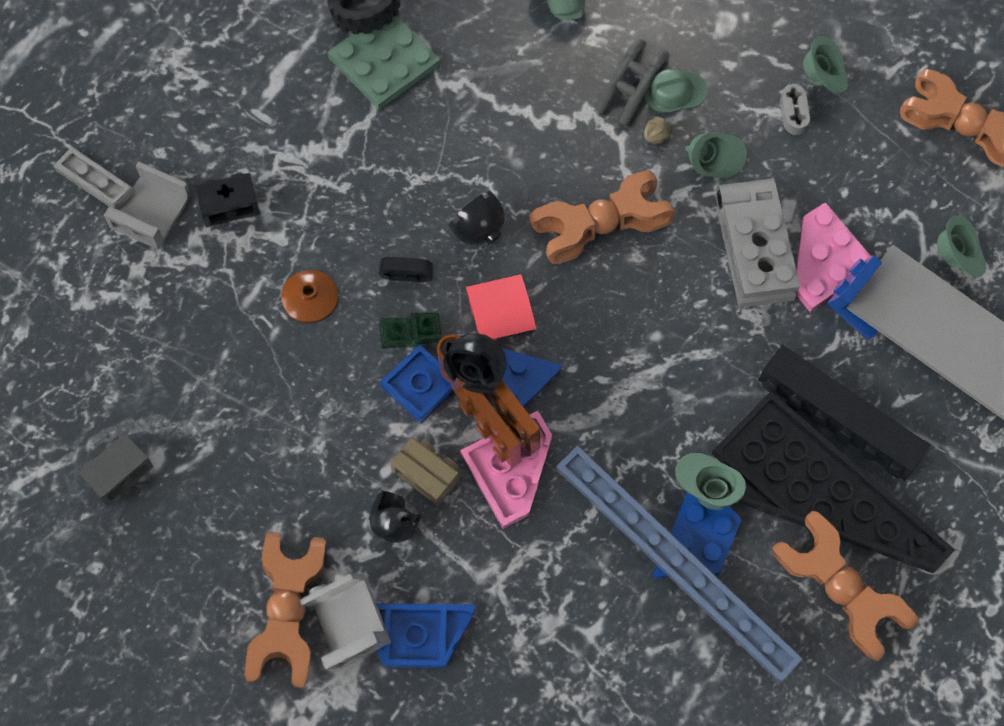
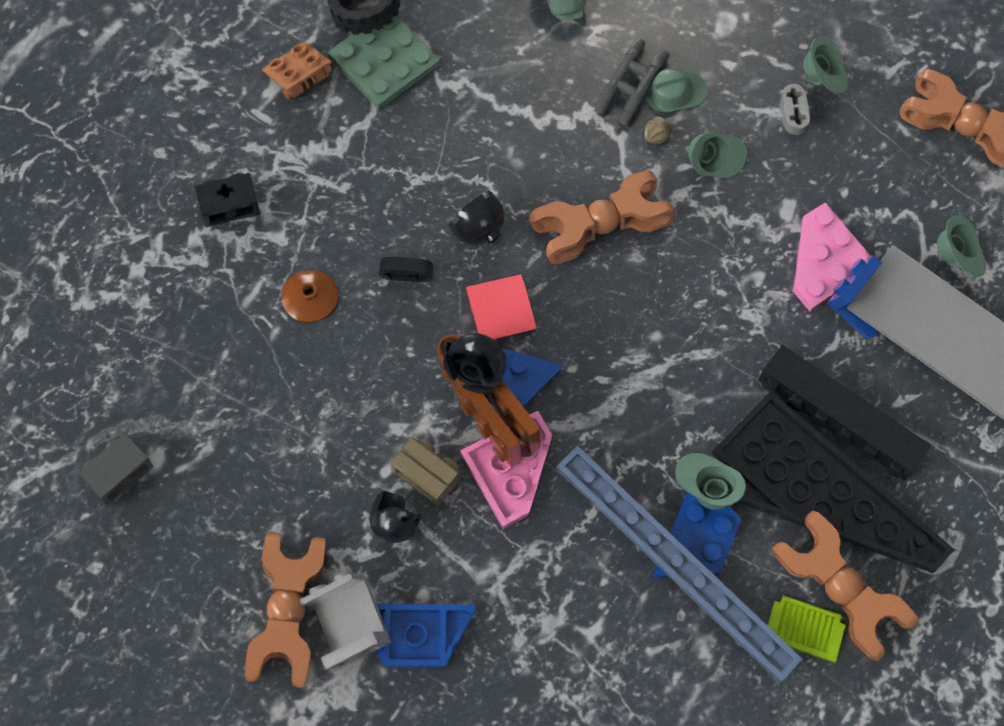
(94, 178): light grey tile -> none
(152, 207): light grey panel -> none
(295, 67): none -> nougat hinge
(410, 331): clear green slope -> none
(417, 384): blue tile -> none
(756, 243): light grey hinge -> none
(807, 628): none -> lime window

